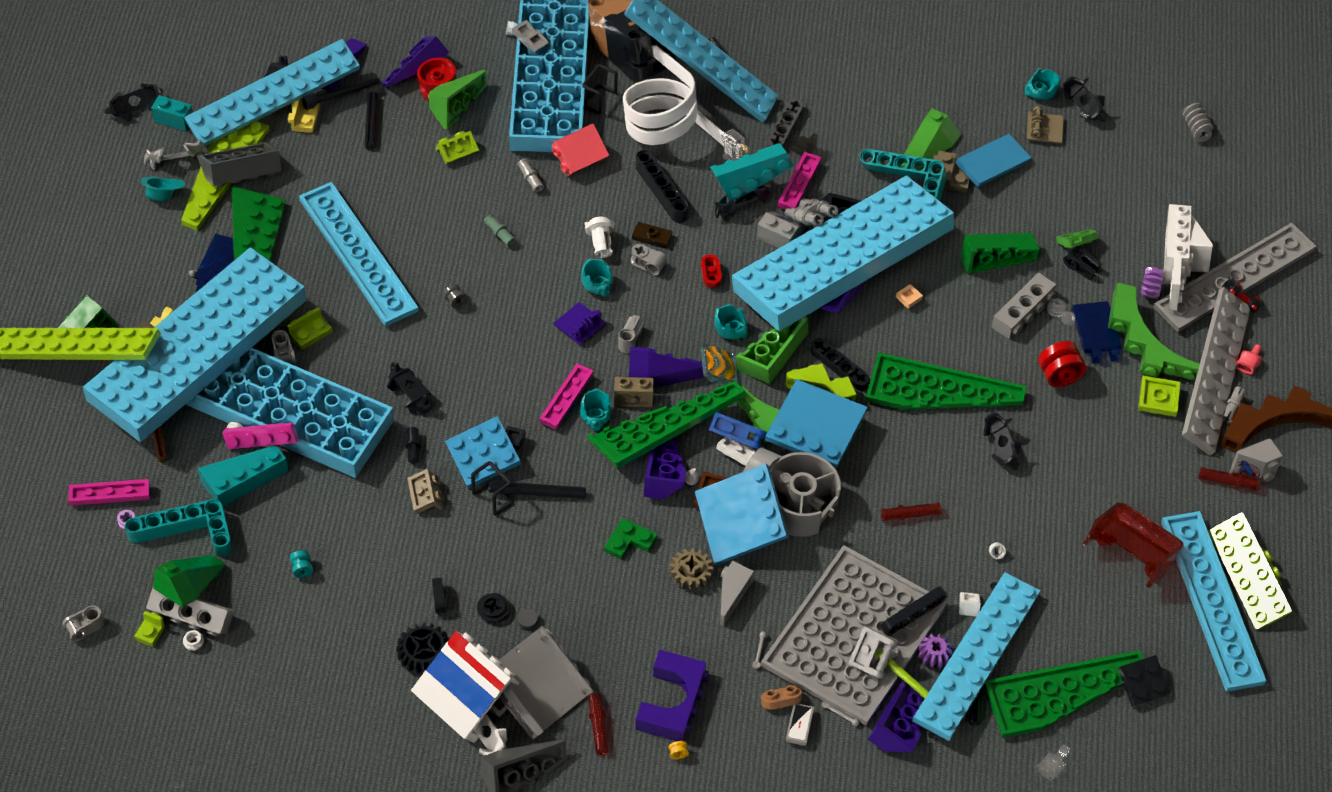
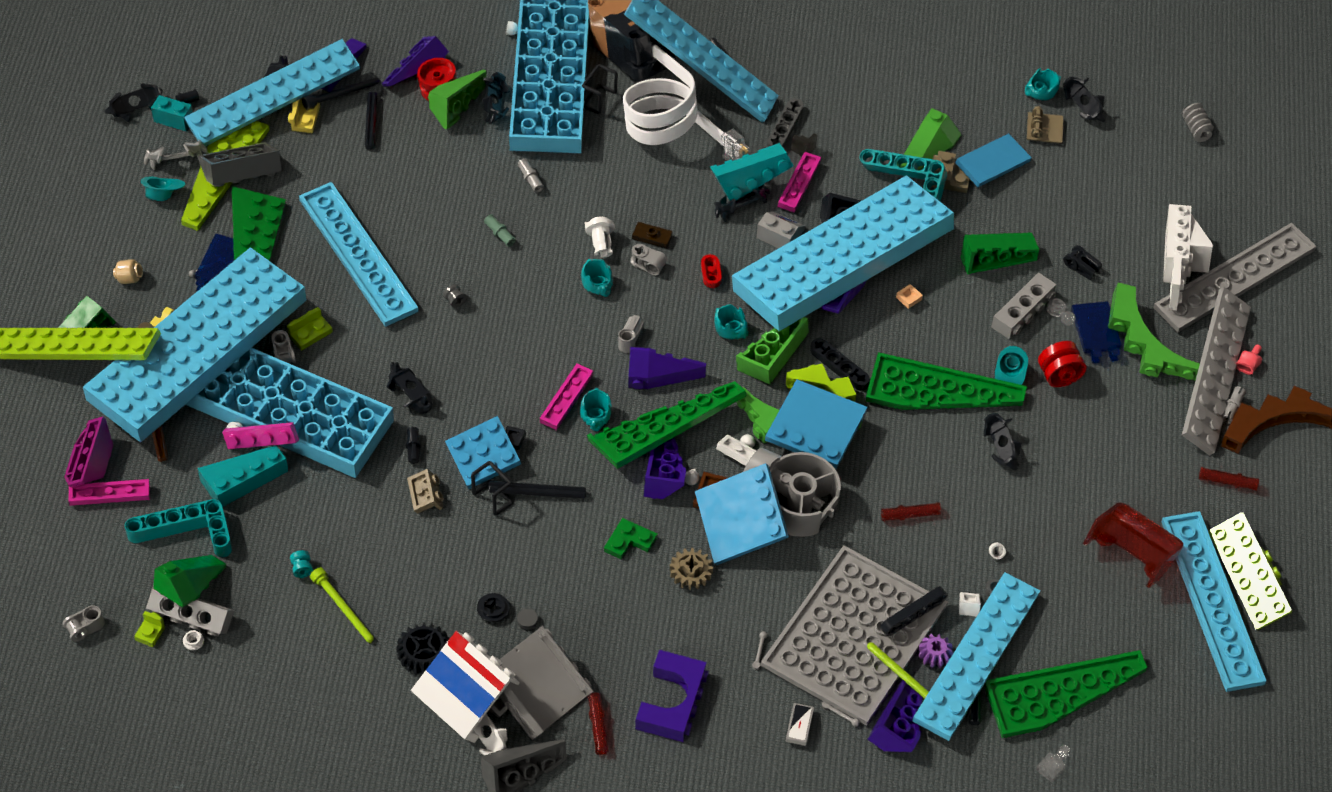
(90, 453): none -> magenta wedge
(122, 516): lavender bush -> none
(128, 271): none -> tan head
(188, 96): none -> black pin
(320, 577): none -> lime piece
(438, 595): black beam -> none
(457, 147): lime bracket -> none
(495, 86): none -> black piece
(529, 37): light grey slope -> none
(579, 149): coral panel -> none
(580, 323): dark purple hinge -> none
(633, 392): dark tan bracket -> none
(661, 186): black beam -> none
(678, 750): yellow bush -> none
(718, 364): slope -> none
(734, 586): light grey slope -> none
(736, 430): blue plate -> none
(781, 697): medium nougat plate -> none
(811, 212): light grey pin -> none
(867, 649): light grey plate -> none
(1012, 365): none -> teal piece
(1077, 238): bright green wing -> none
(1143, 680): black plate -> none
(1152, 282): medium lavender gear -> none
(1159, 396): lime plate -> none
(1234, 287): black piece -> none
(1258, 461): light grey slope -> none

